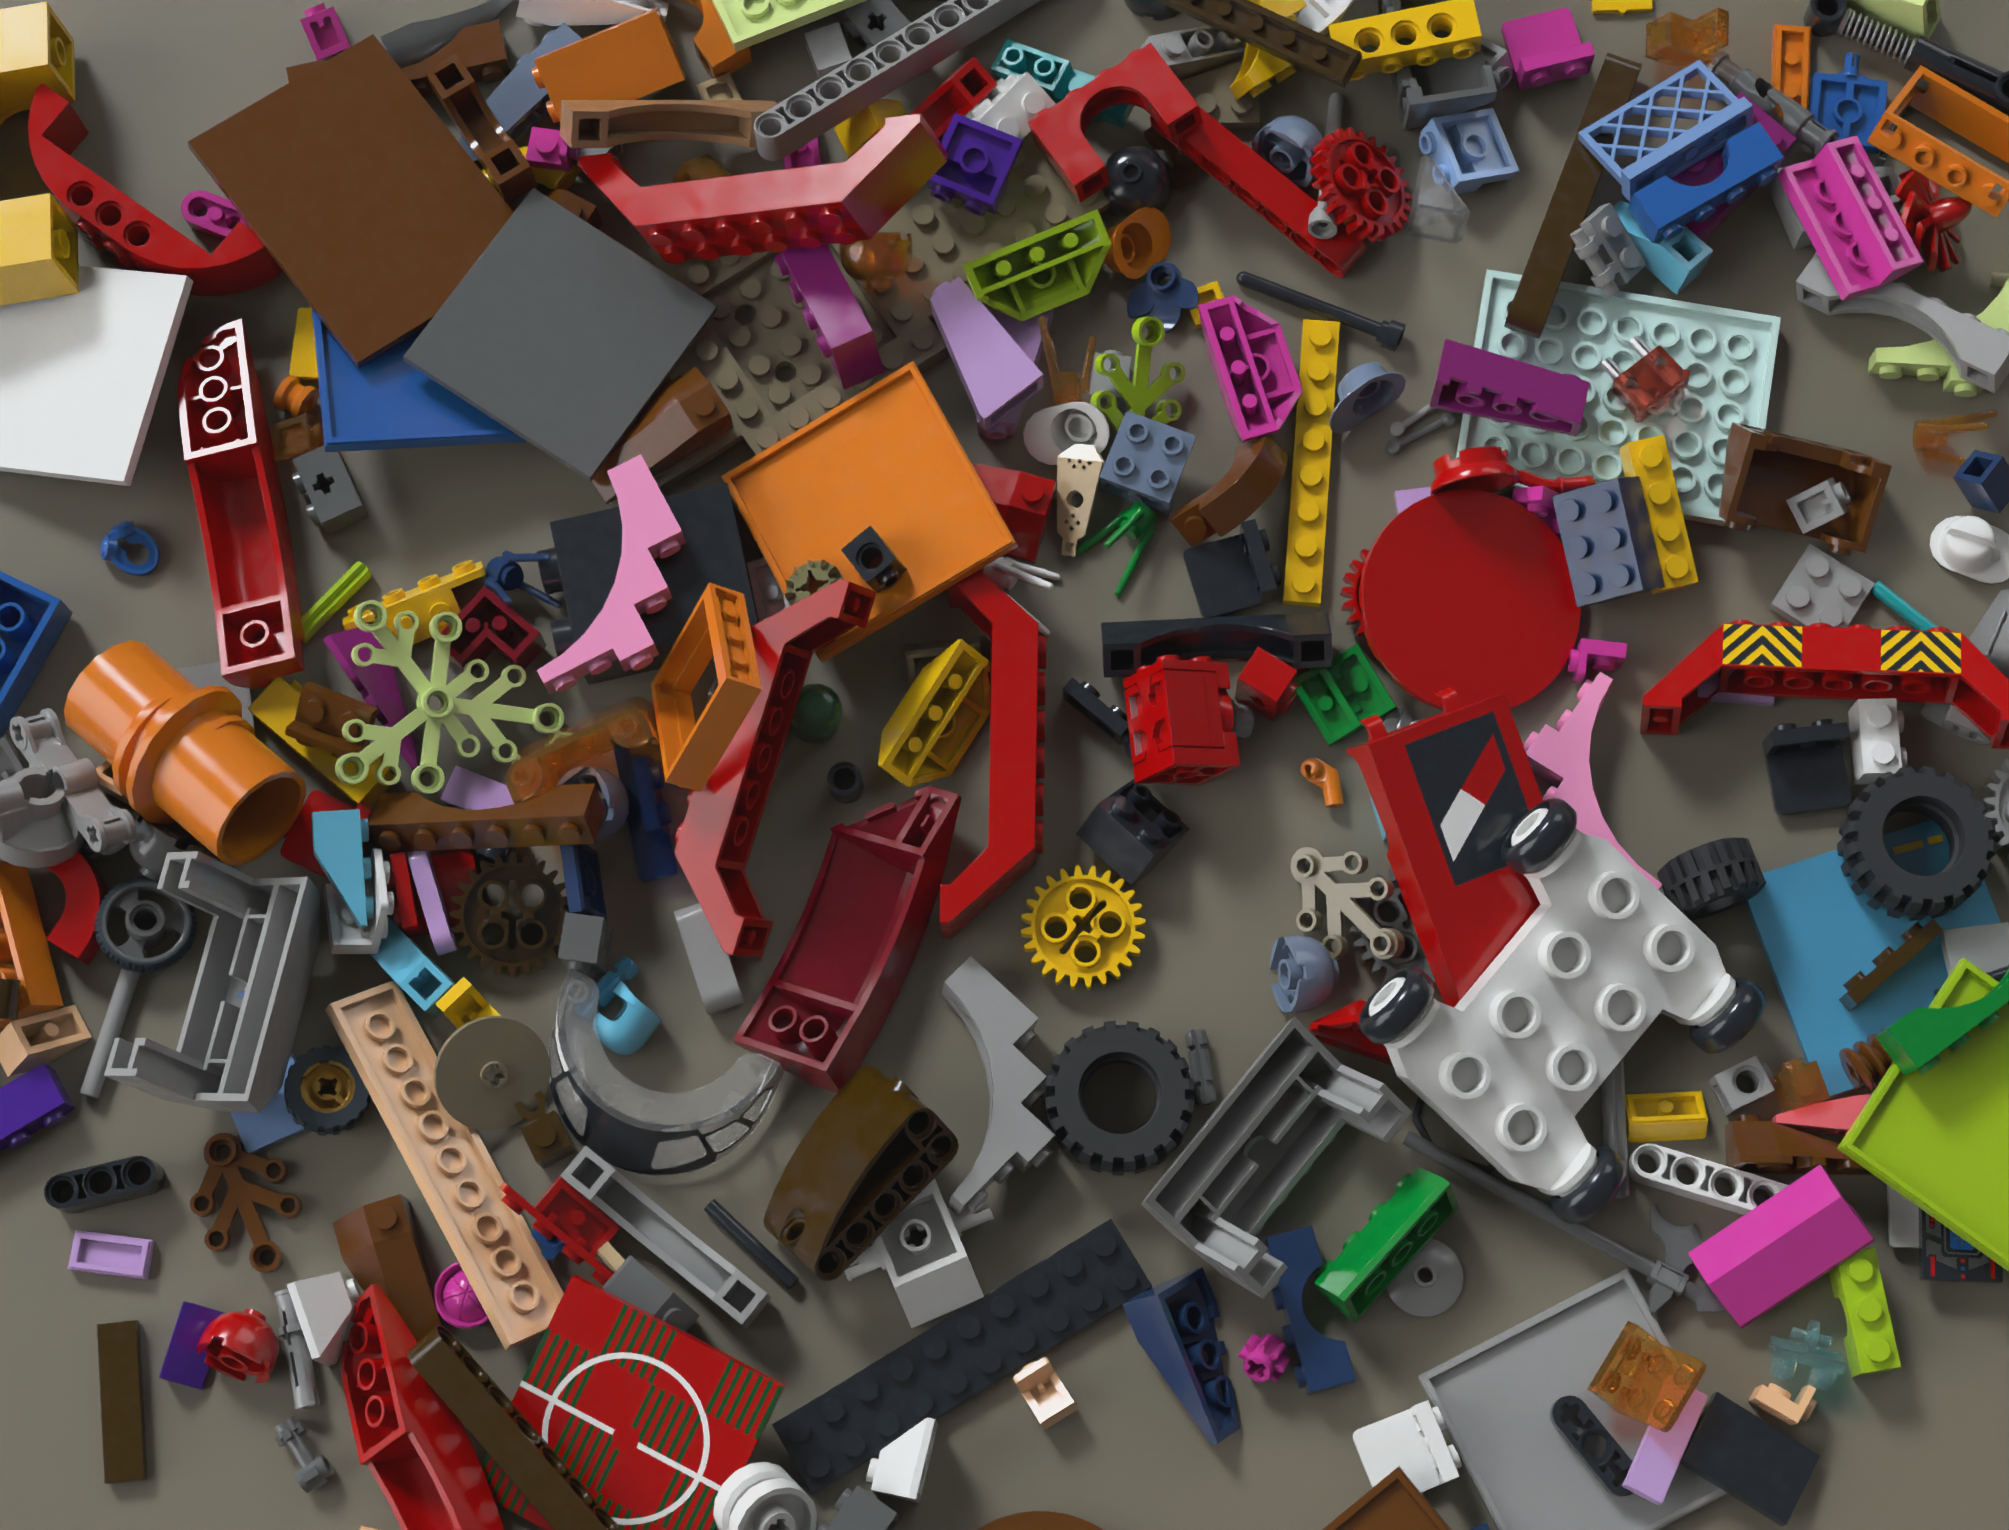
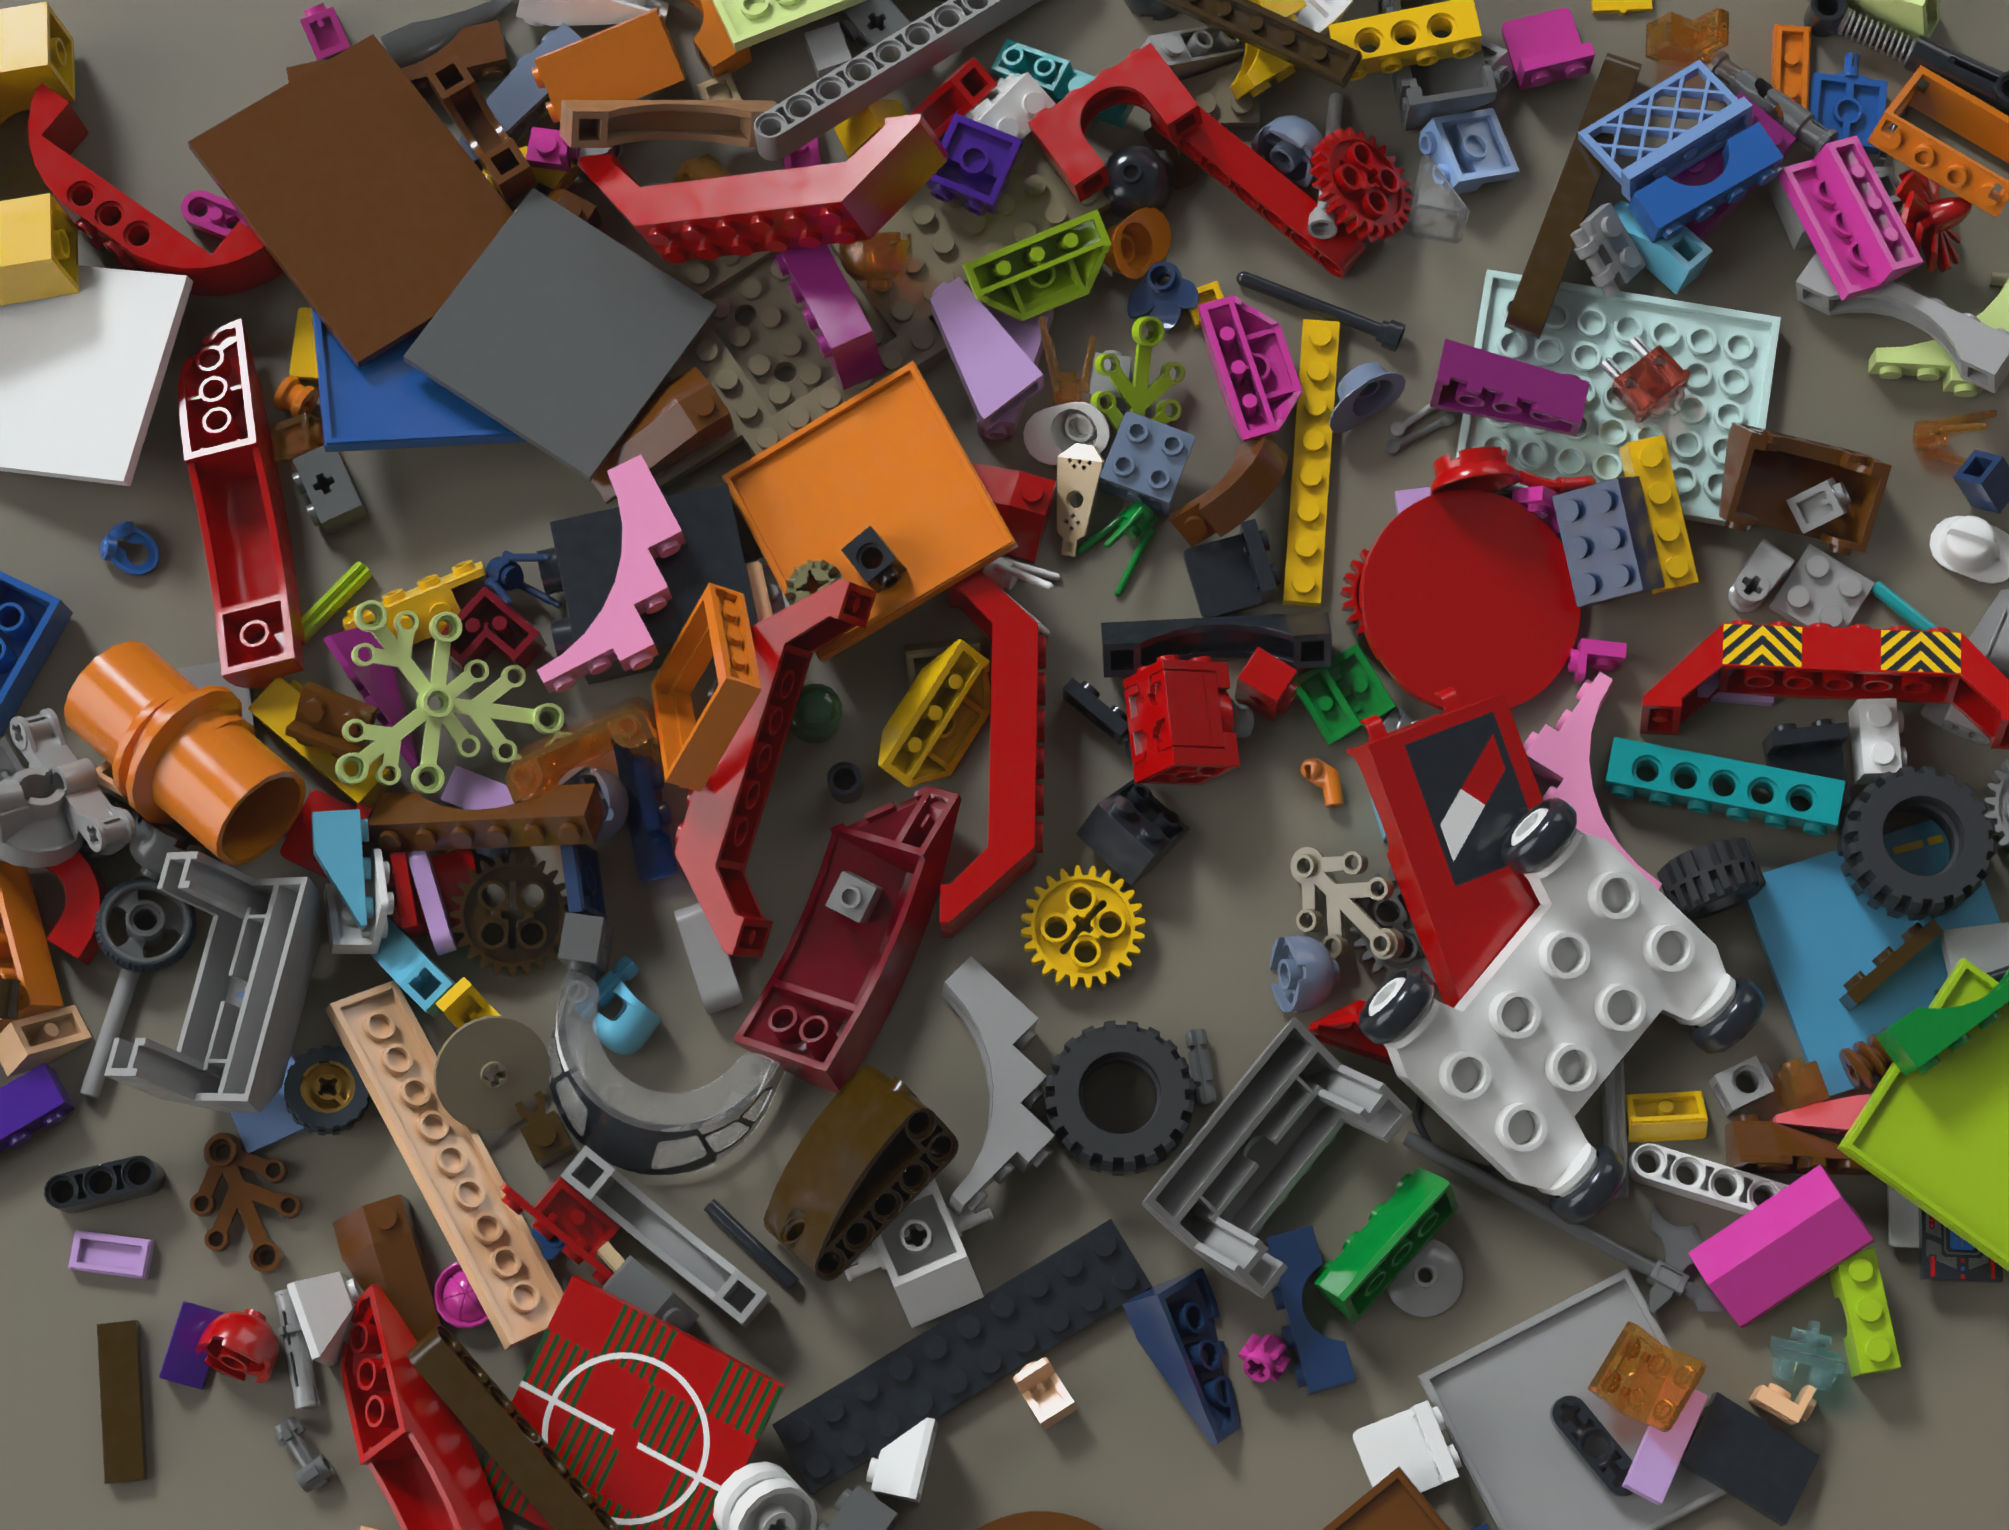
(759, 590): none -> light nougat tile
(854, 897): none -> light grey brick
(1761, 574): none -> light grey piece
(1821, 792): none -> teal brick

